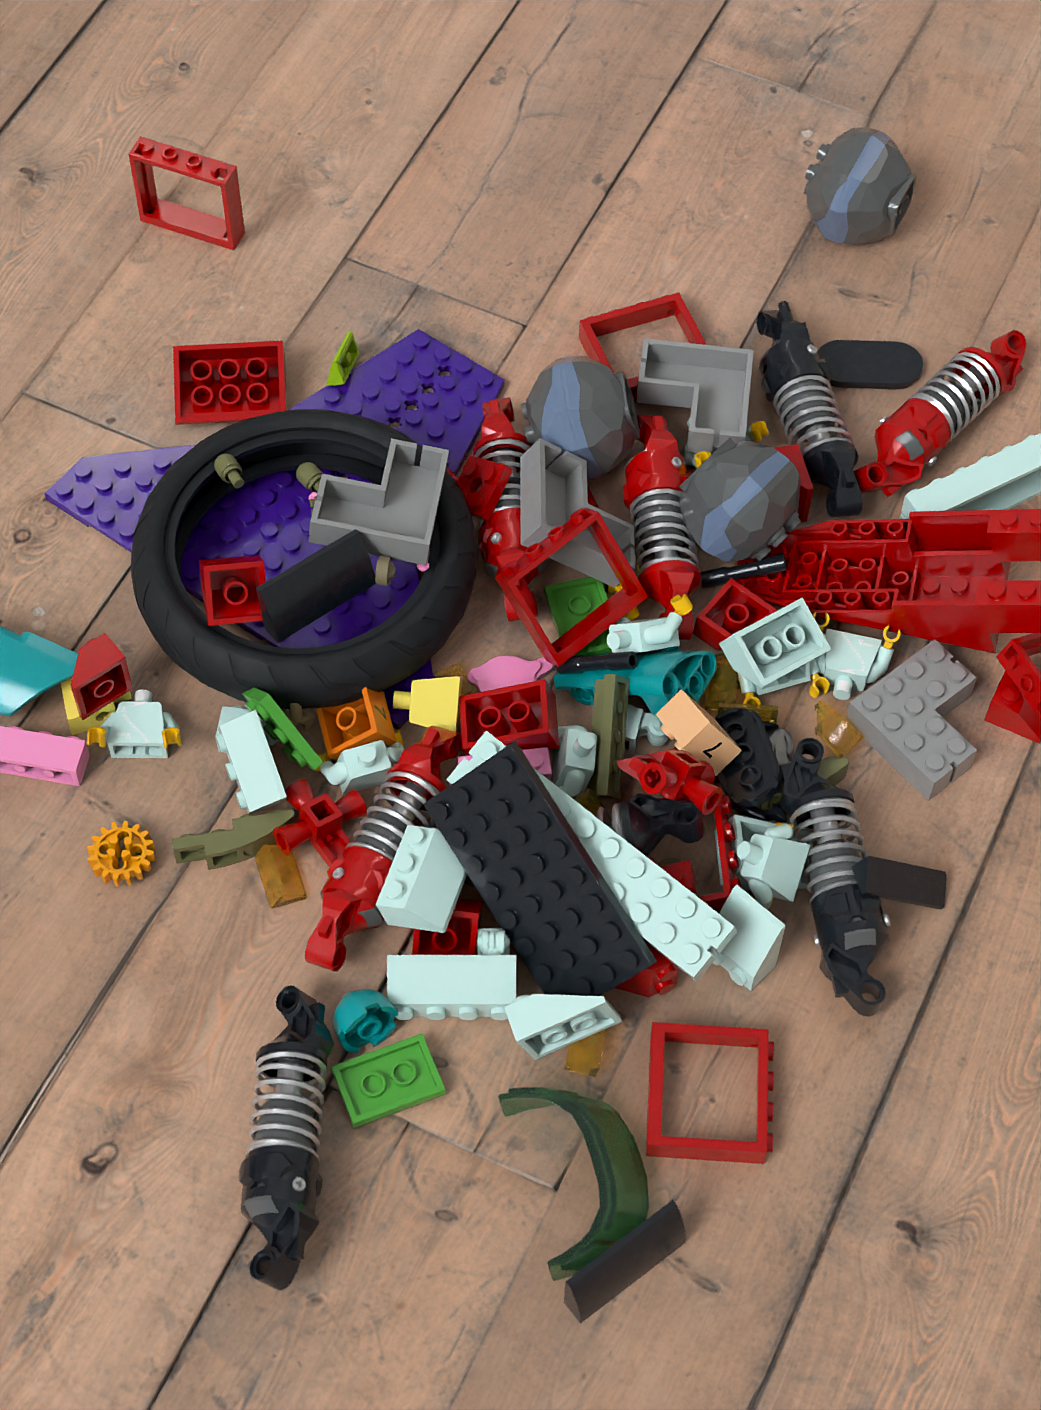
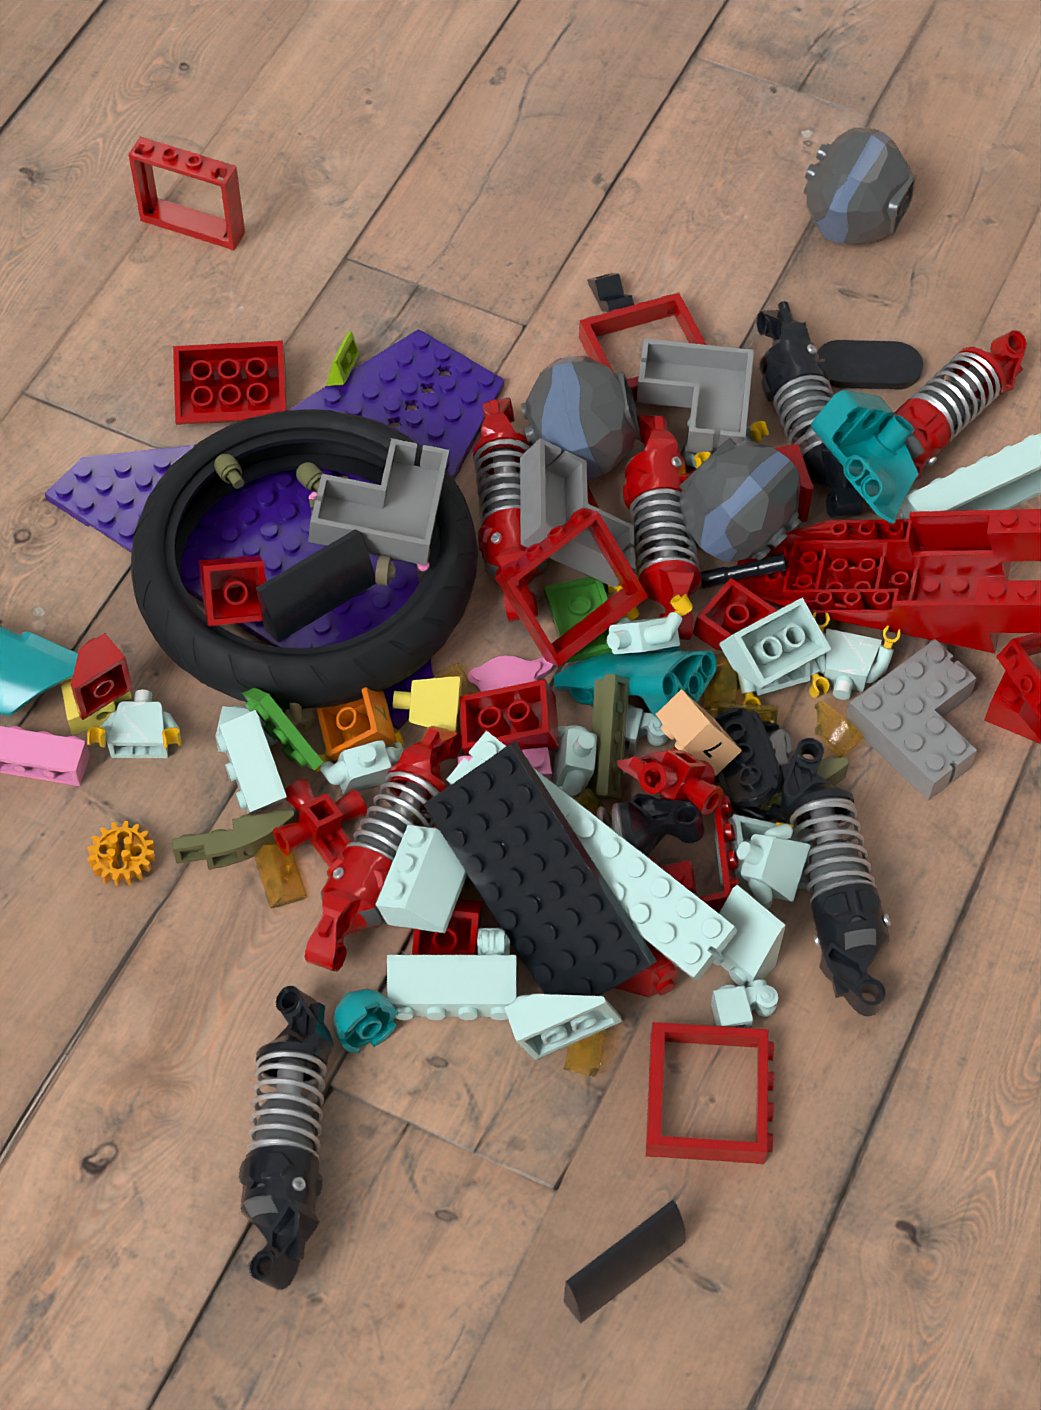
(388, 1080): bright green plate -> none
(493, 479): red plate -> none
(609, 292): none -> black slope
(611, 662): black piece -> none
(616, 1166): clear green piece -> none
(734, 1004): none -> light aqua brick
(870, 447): none -> teal panel
(901, 882): black slope -> none

